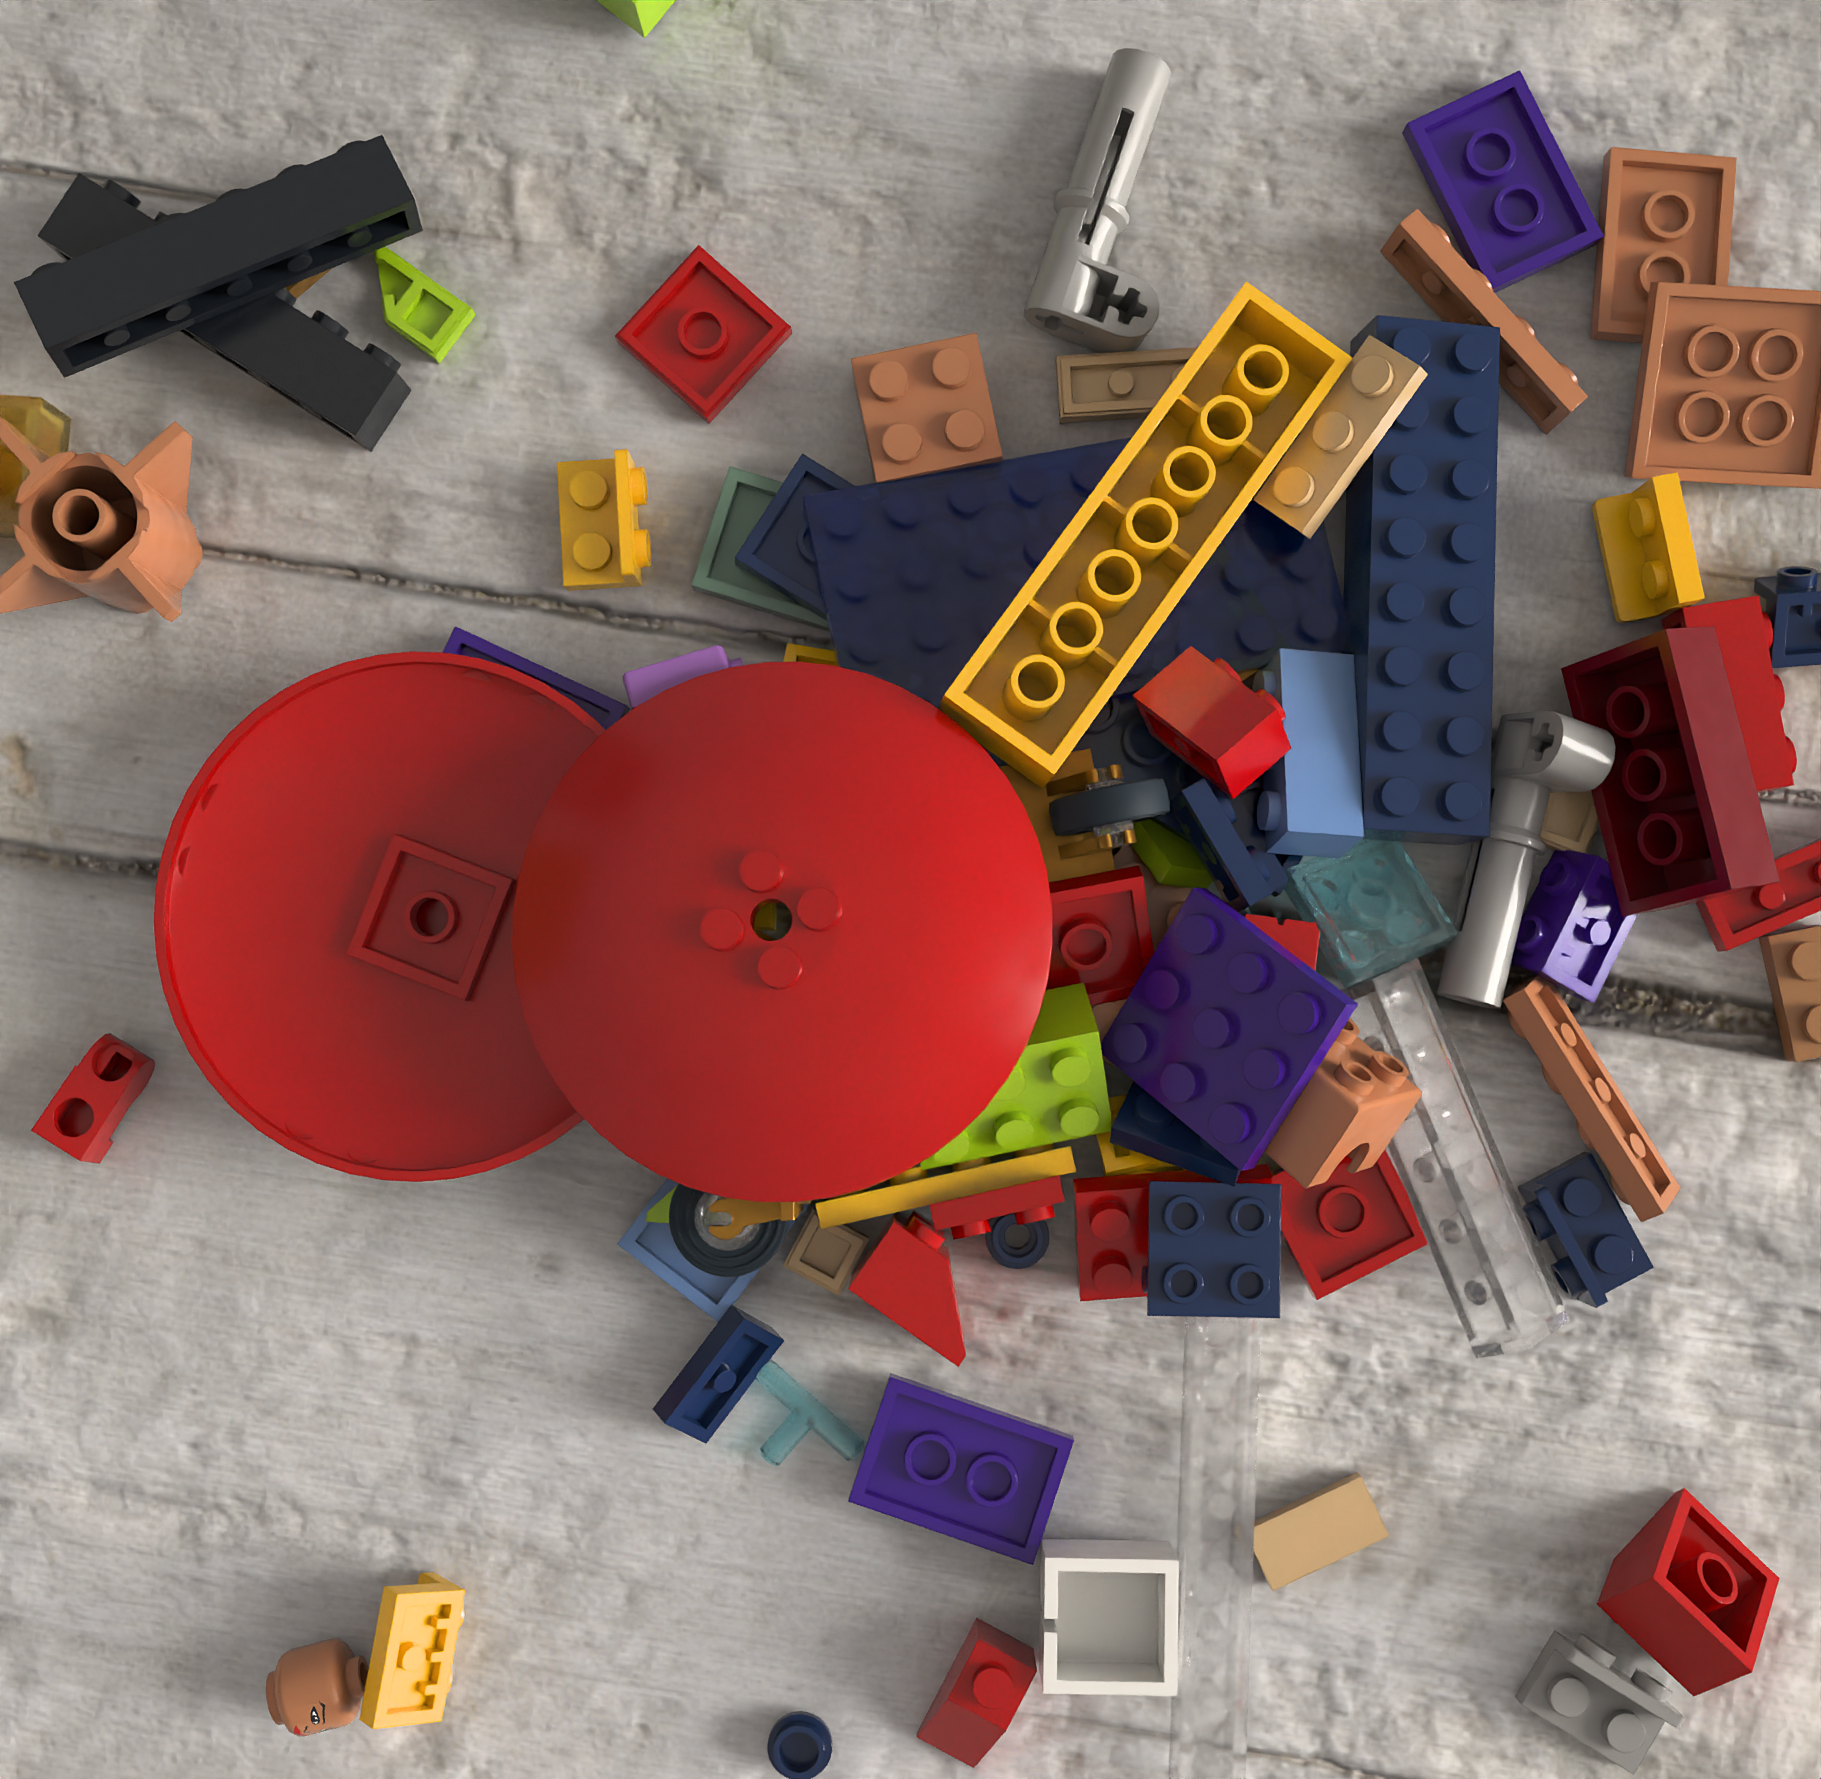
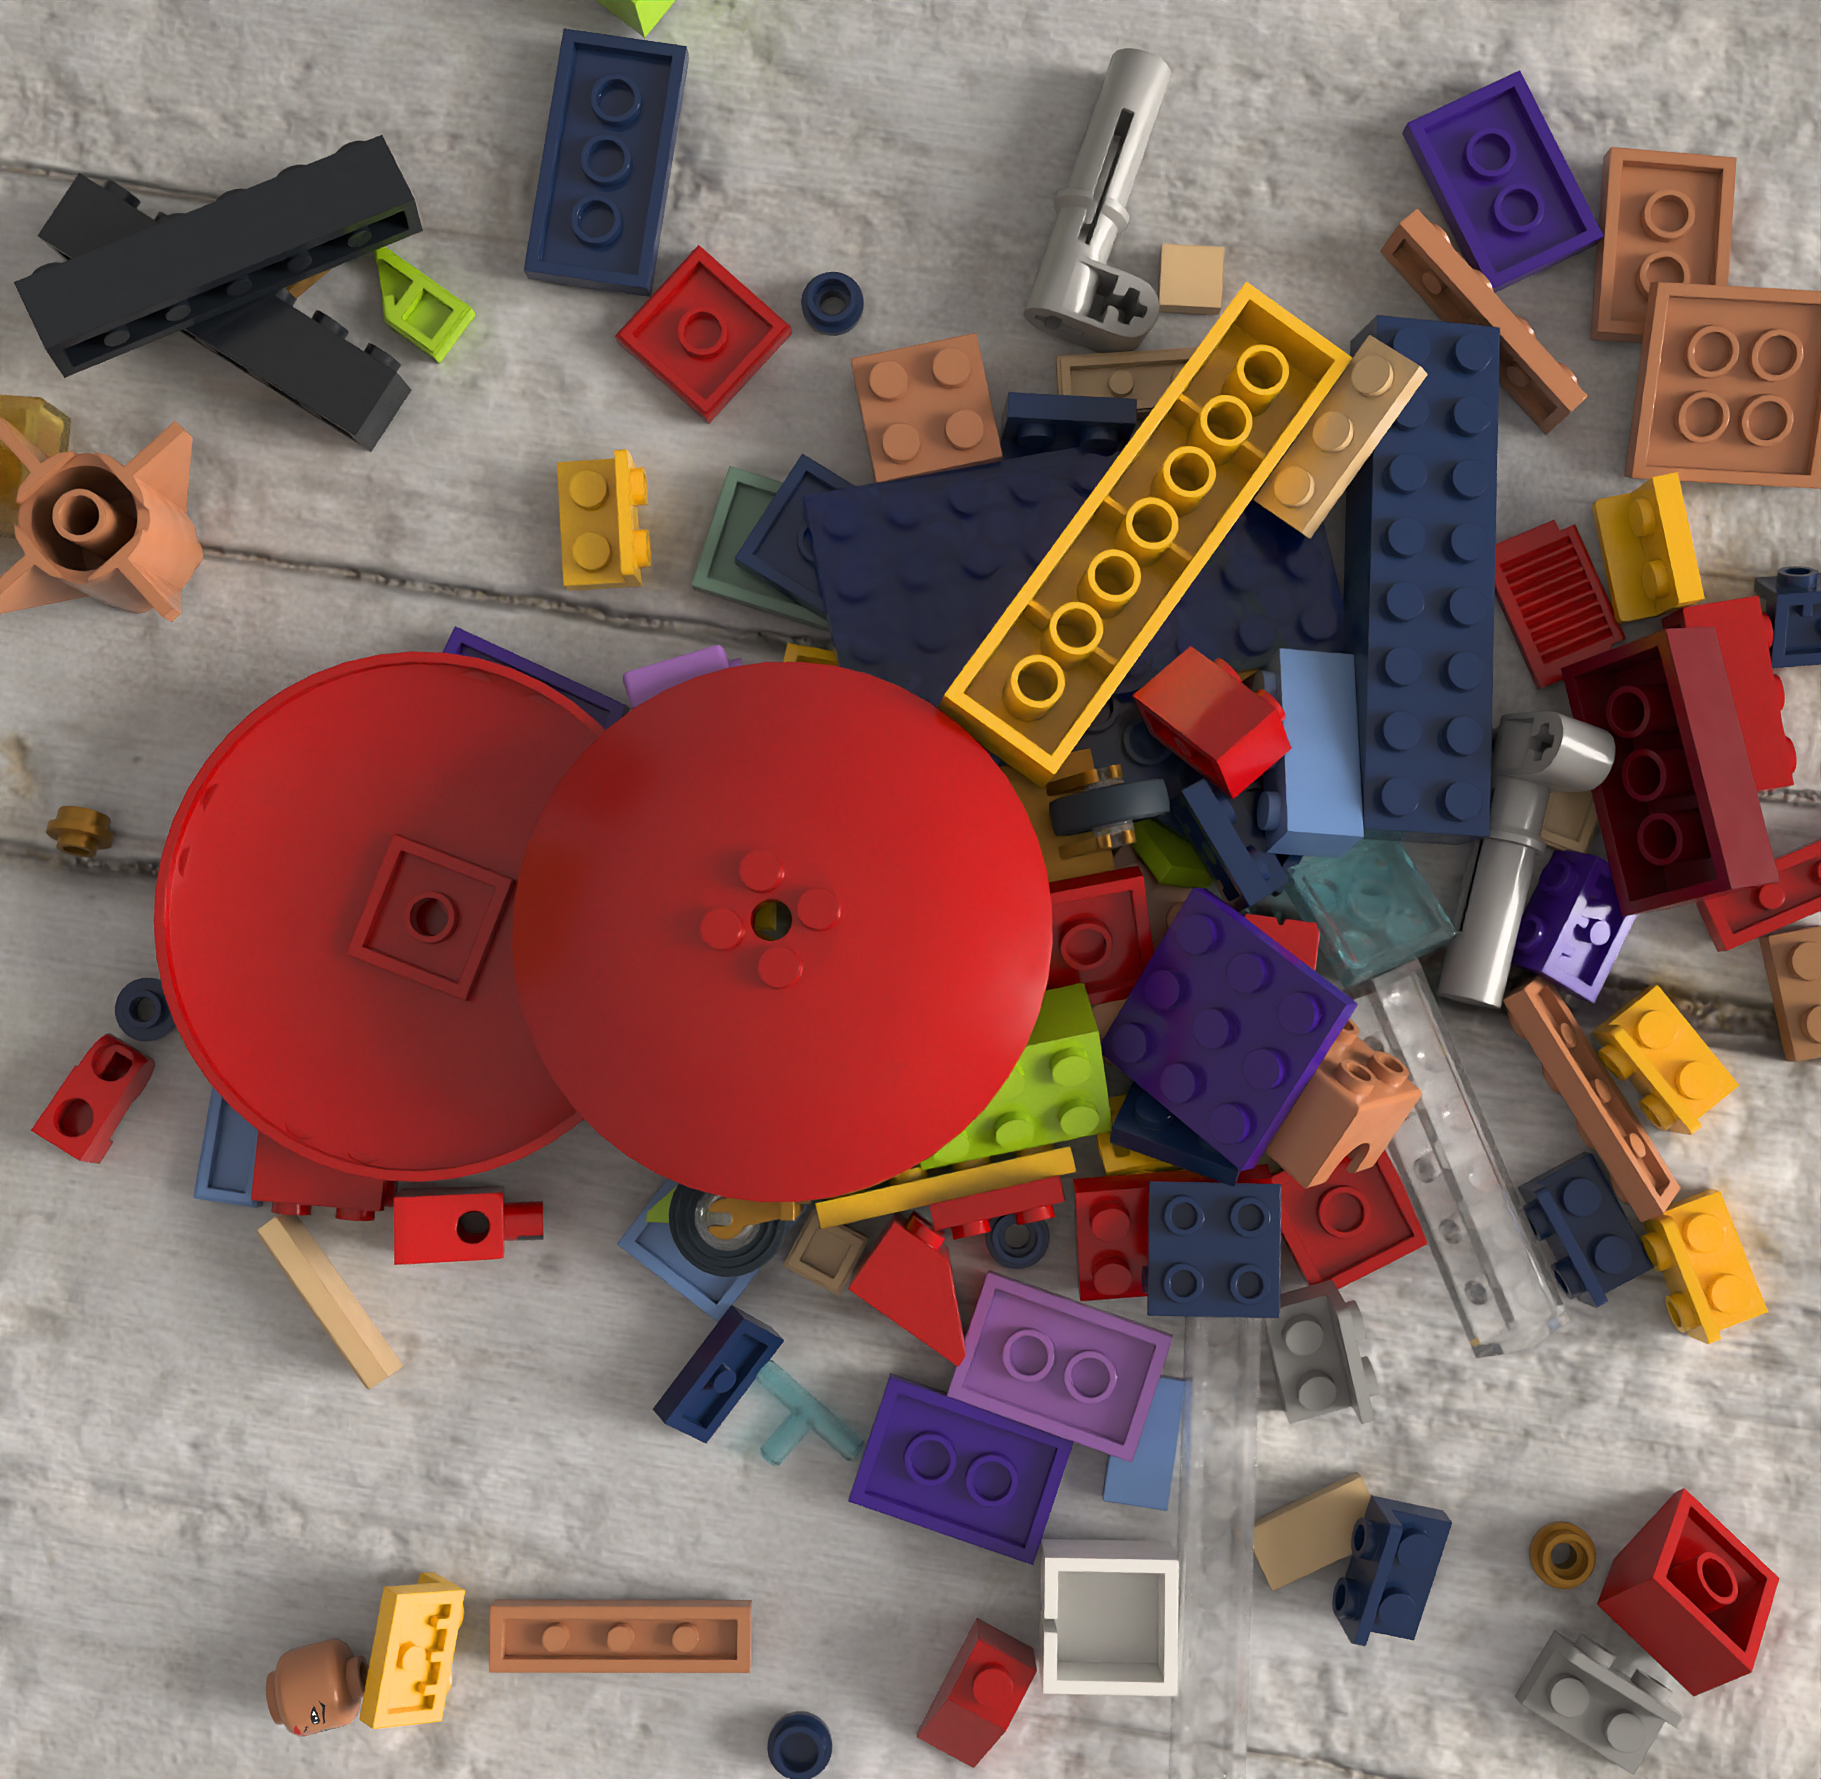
(80, 831): none -> pearl gold plate
(127, 1016): none -> dark blue plate
(226, 1156): none -> medium blue tile
(299, 1183): none -> red brick
(329, 1299): none -> tan tile
(431, 1227): none -> red torso
(606, 162): none -> dark blue plate
(620, 1636): none -> nougat plate
(827, 286): none -> dark blue plate
(1058, 422): none -> dark blue bracket
(1060, 1365): none -> medium lavender plate
(1149, 1476): none -> medium blue tile
(1191, 279): none -> tan tile
(1319, 1354): none -> light grey bracket
(1390, 1569): none -> dark blue bracket
(1553, 600): none -> red window
(1578, 1565): none -> pearl gold plate
(1663, 1061): none -> yellow bracket
(1702, 1266): none -> yellow bracket

